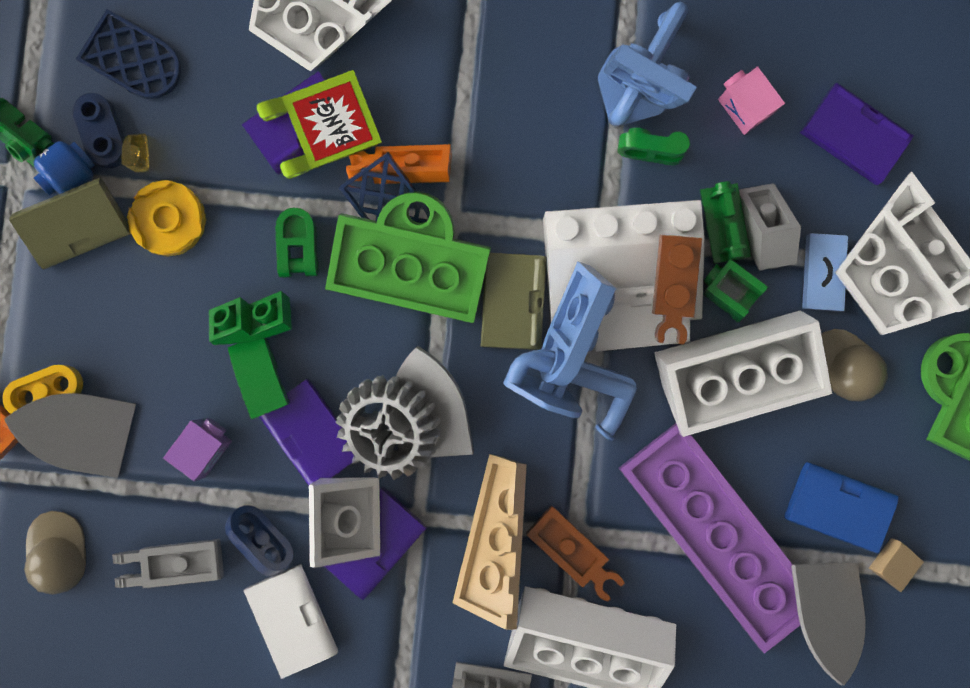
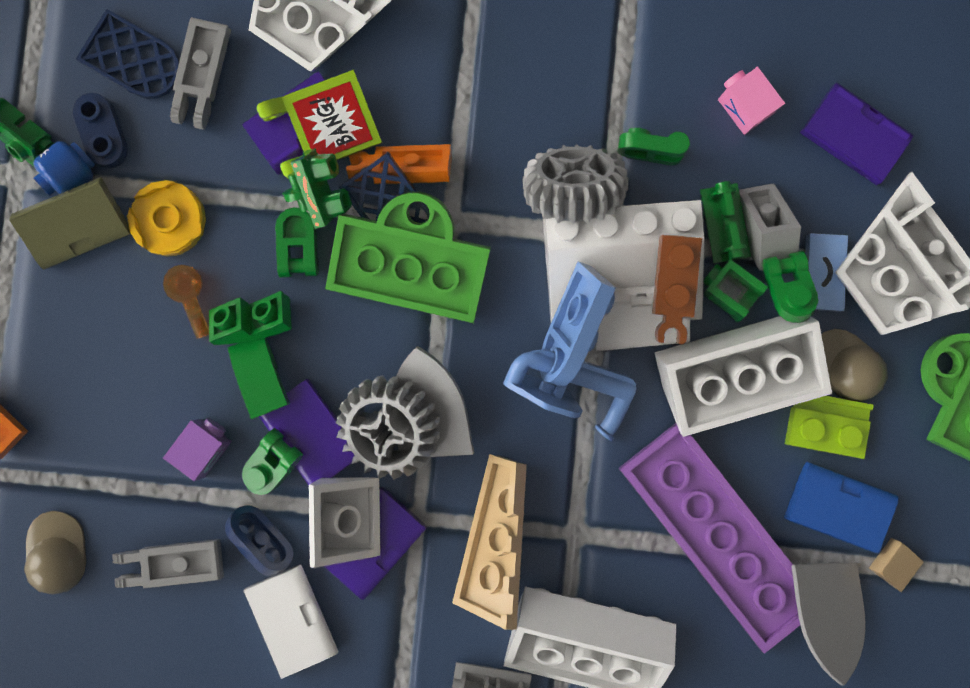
(41, 384): yellow plate -> none
(75, 431): light grey shield -> none
(135, 152): clear yellow tile -> none
(183, 285): none -> clear orange plate
(199, 70): none -> light grey hinge
(263, 471): none -> green plate
(312, 189): none -> green hips
(513, 301): olive piece -> none
(572, 551): dark orange plate -> none
(575, 183): none -> light grey gear
(636, 81): medium blue plate -> none
(794, 299): none -> green plate
(830, 426): none -> lime plate

